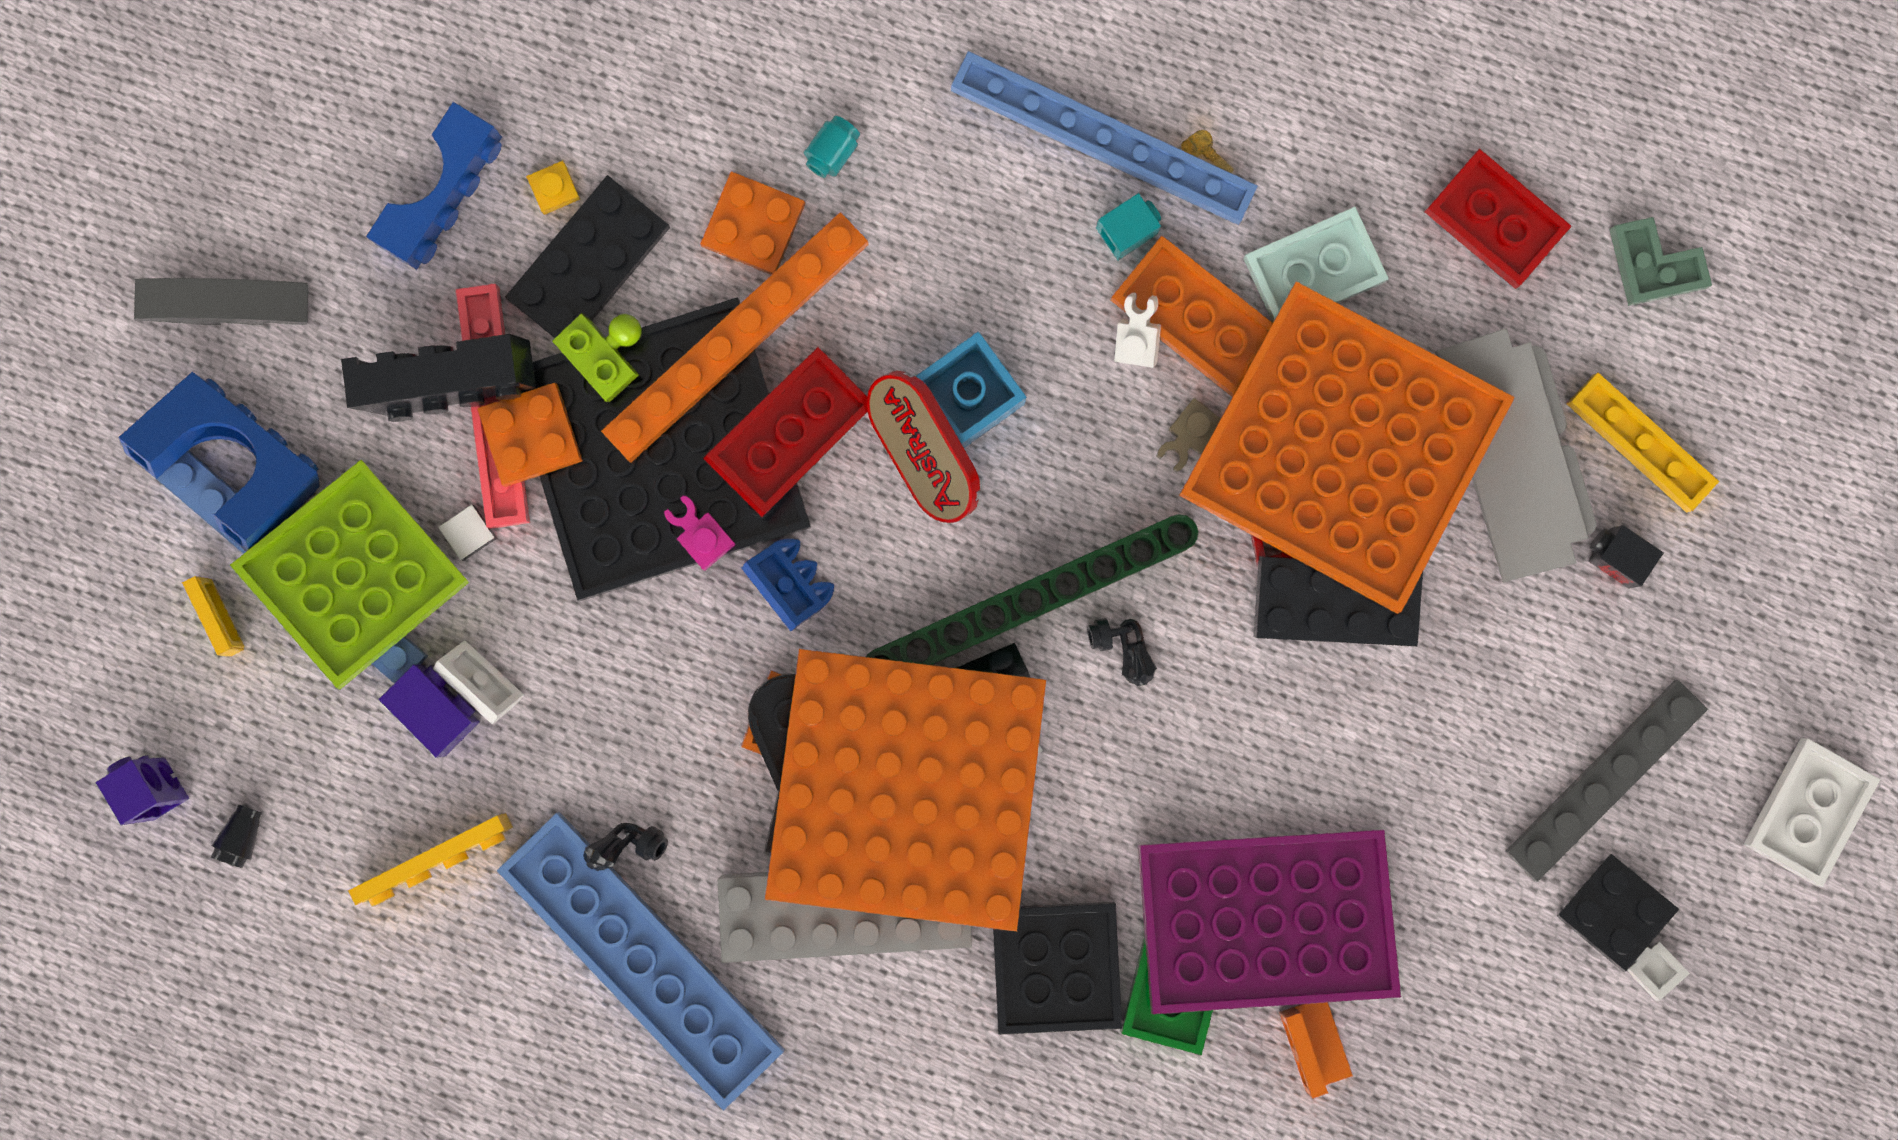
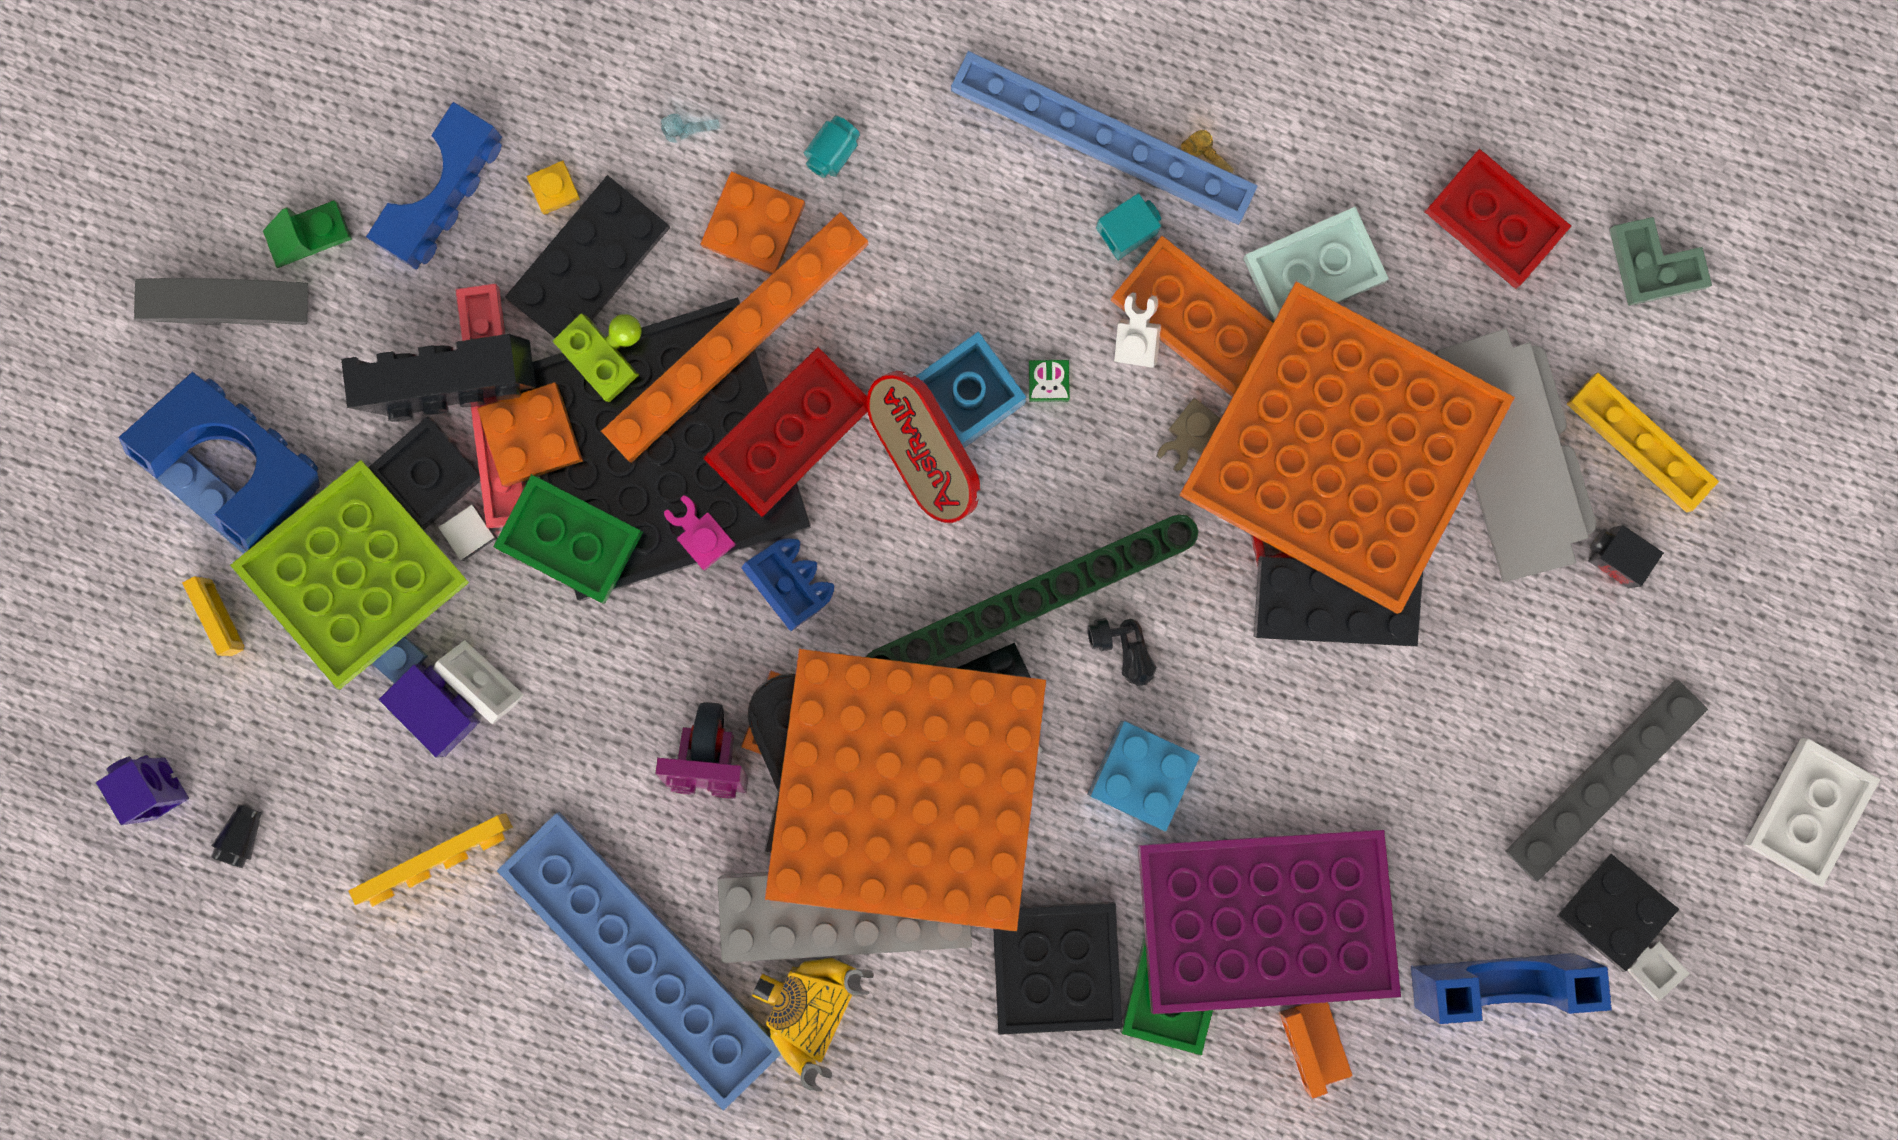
(304, 234): none -> green slope
(426, 472): none -> black plate
(568, 539): none -> green plate
(607, 850): black piece -> none
(673, 126): none -> clear light blue hand
(704, 758): none -> magenta plate
(809, 1011): none -> torso
(1049, 381): none -> tile
(1143, 775): none -> dark azure brick
(1460, 989): none -> blue arch

